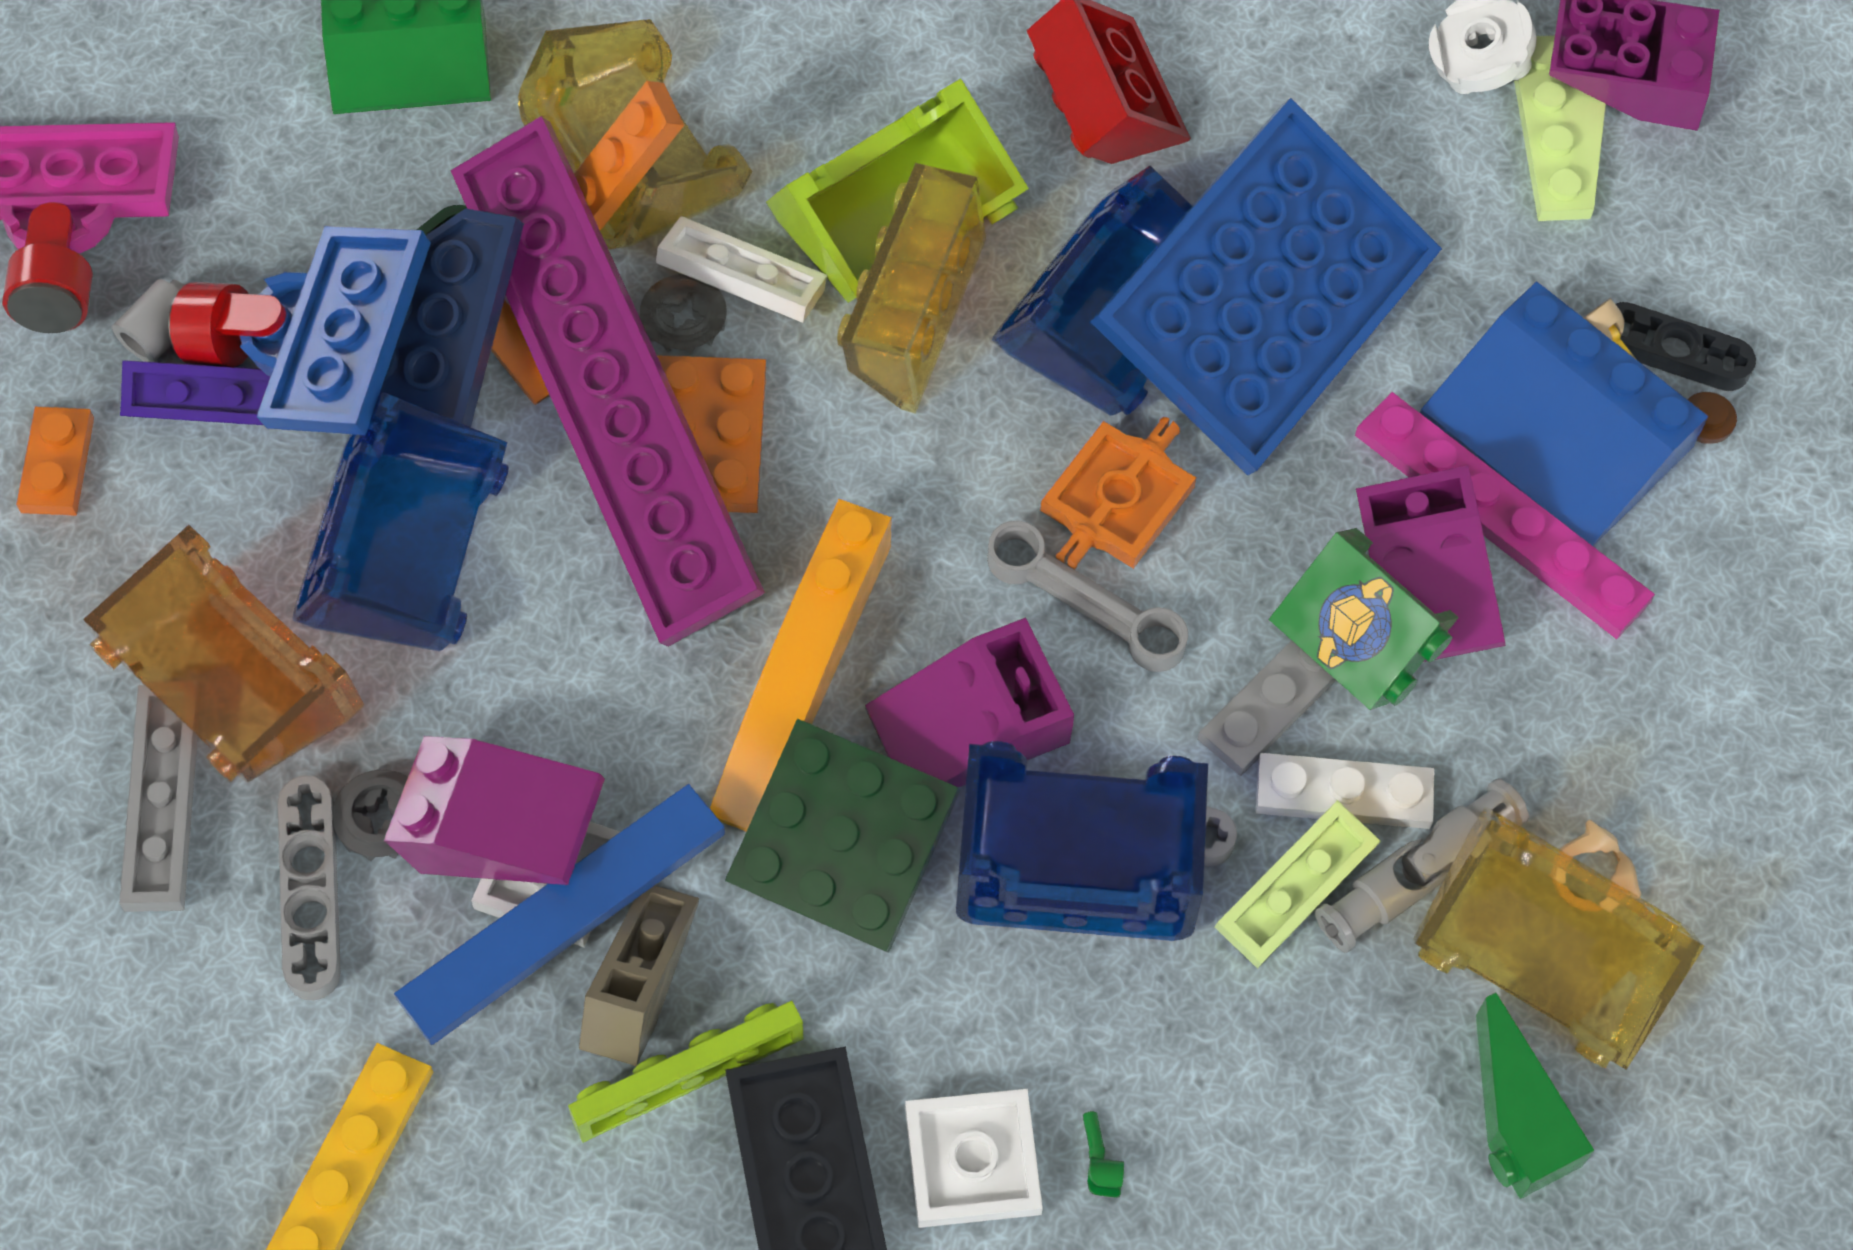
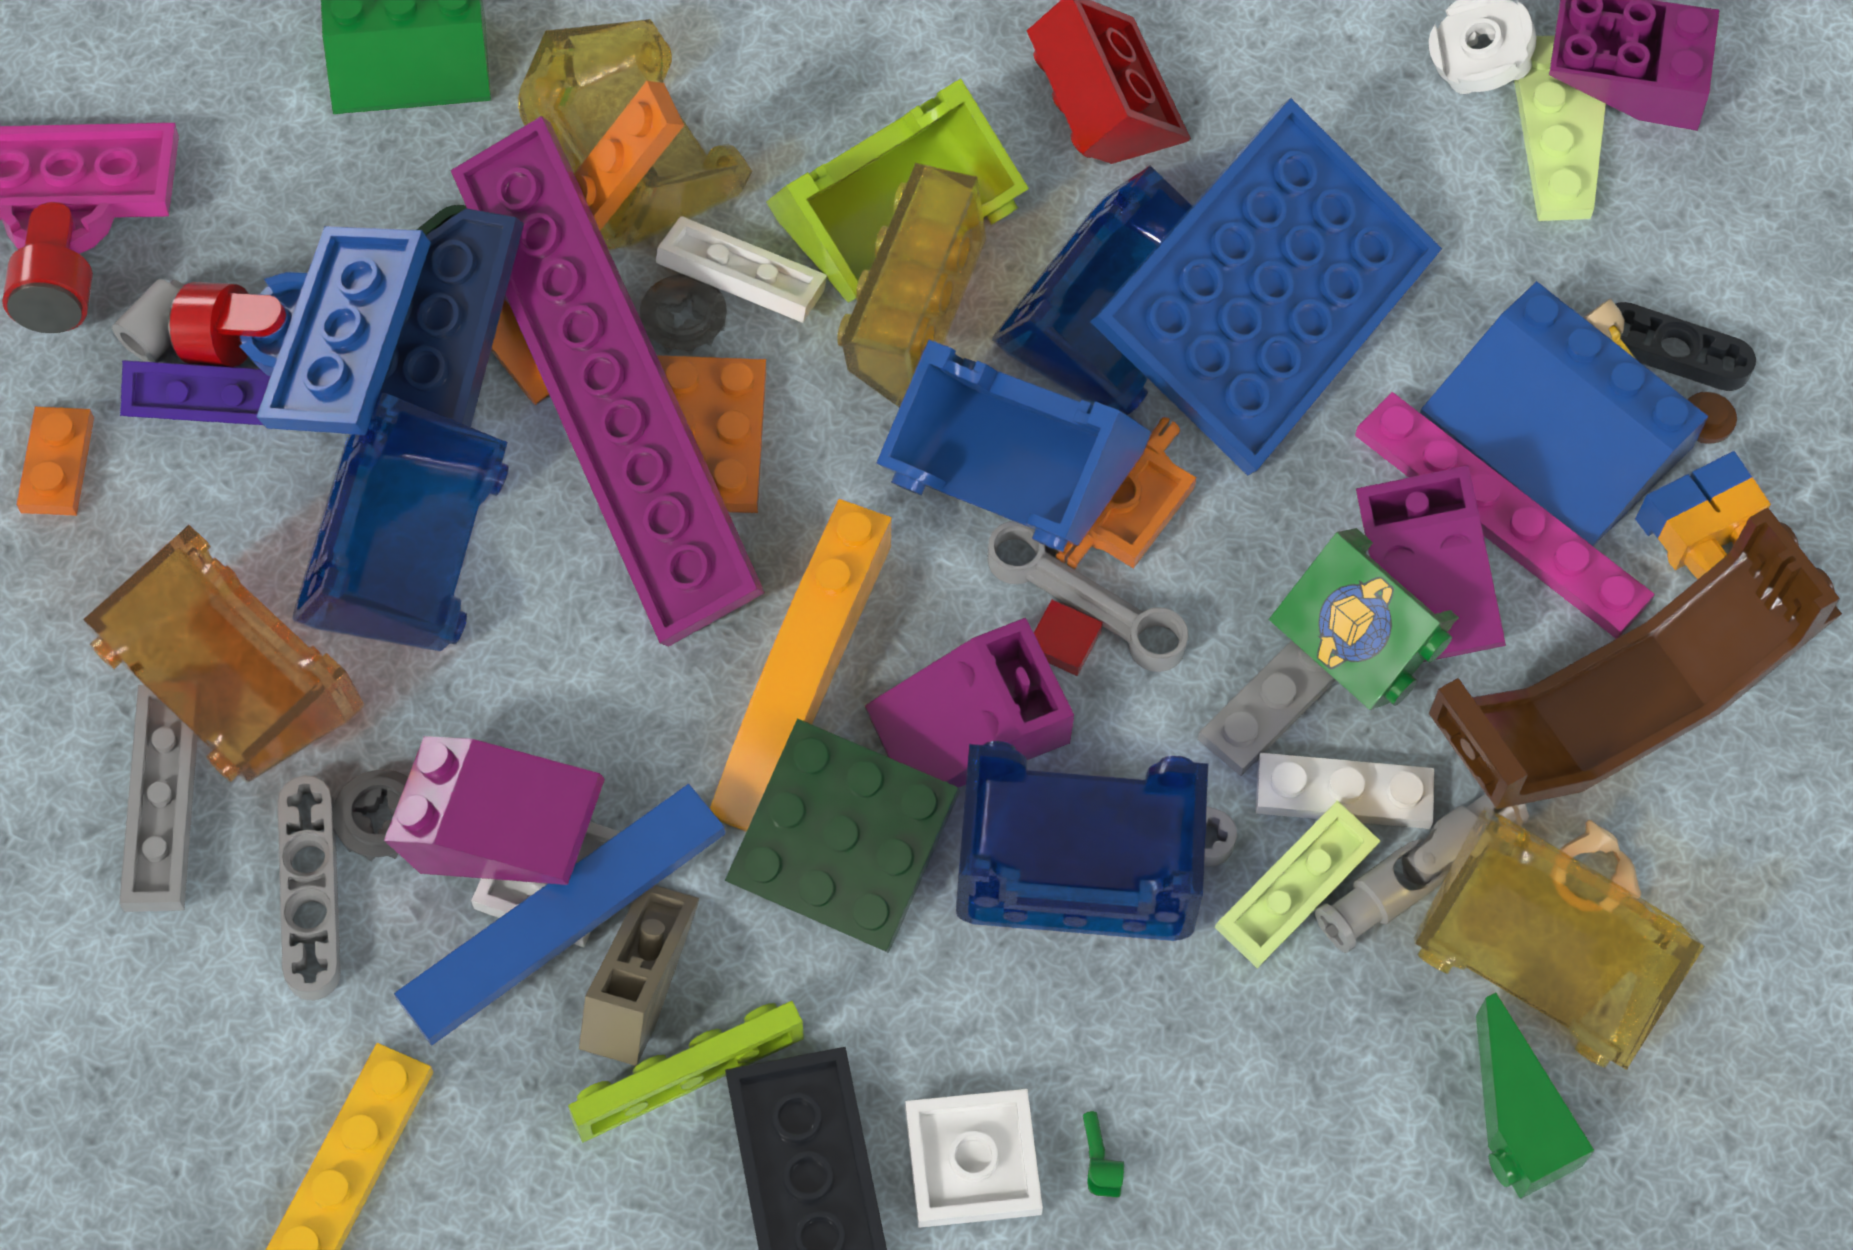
(1010, 446): none -> blue windscreen
(1067, 636): none -> red tile
(1648, 682): none -> reddish brown panel
(1702, 512): none -> hips

